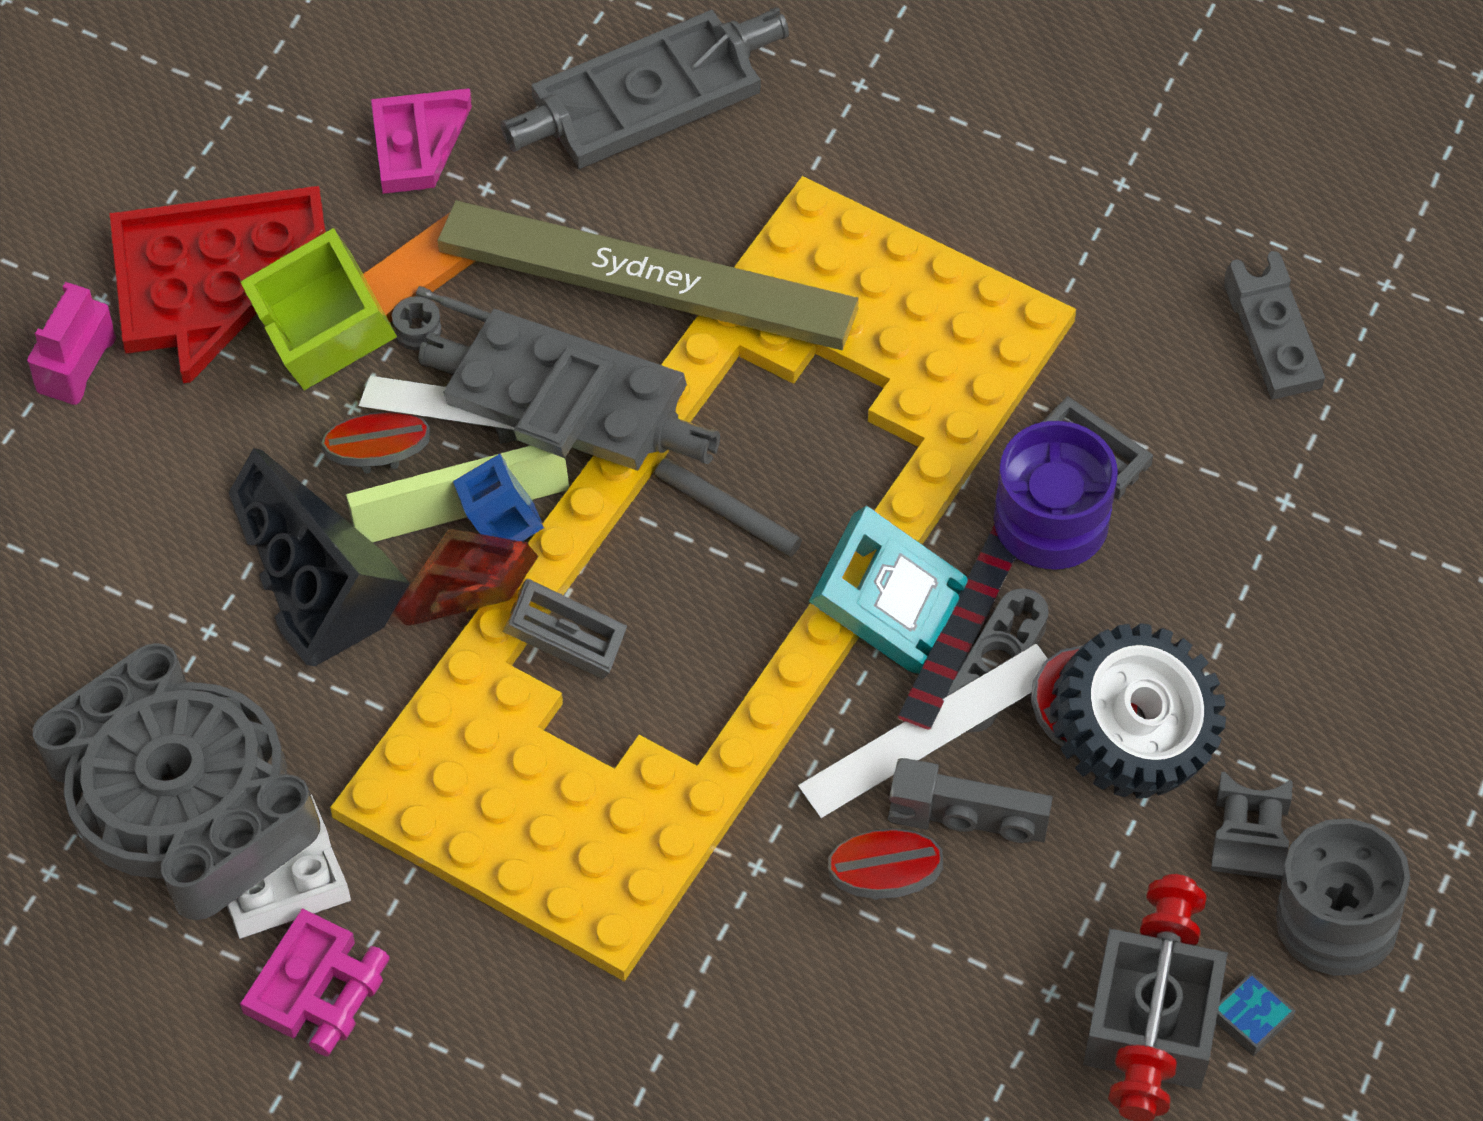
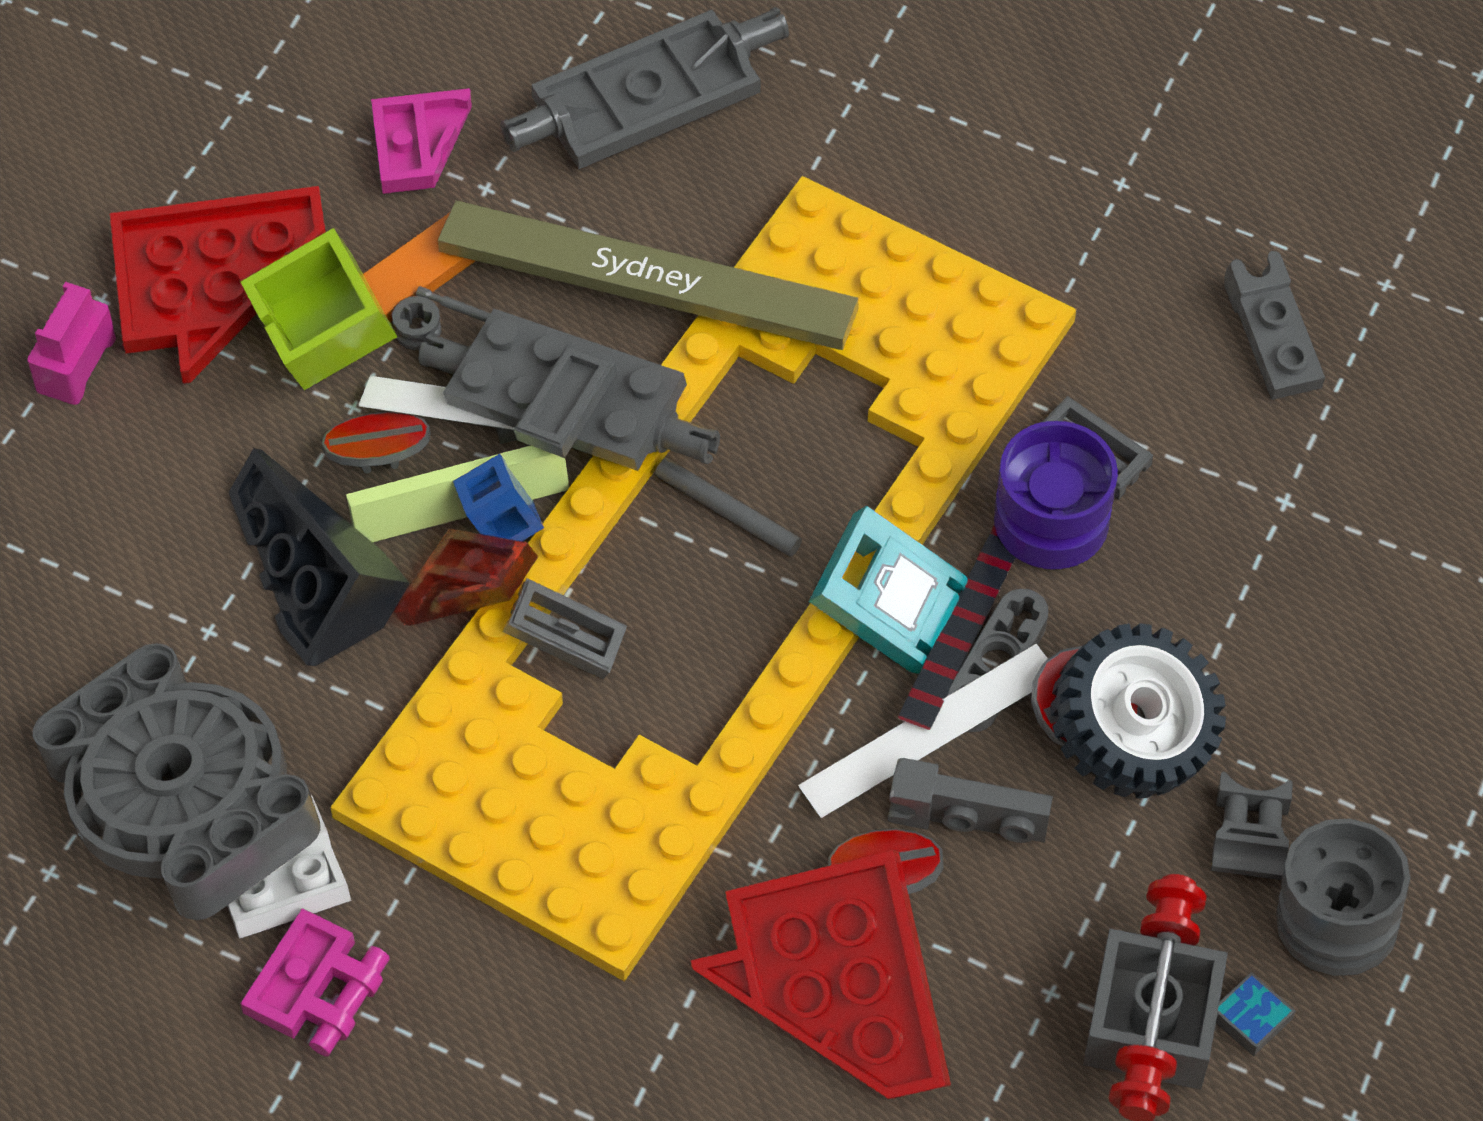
(839, 970): none -> red wing

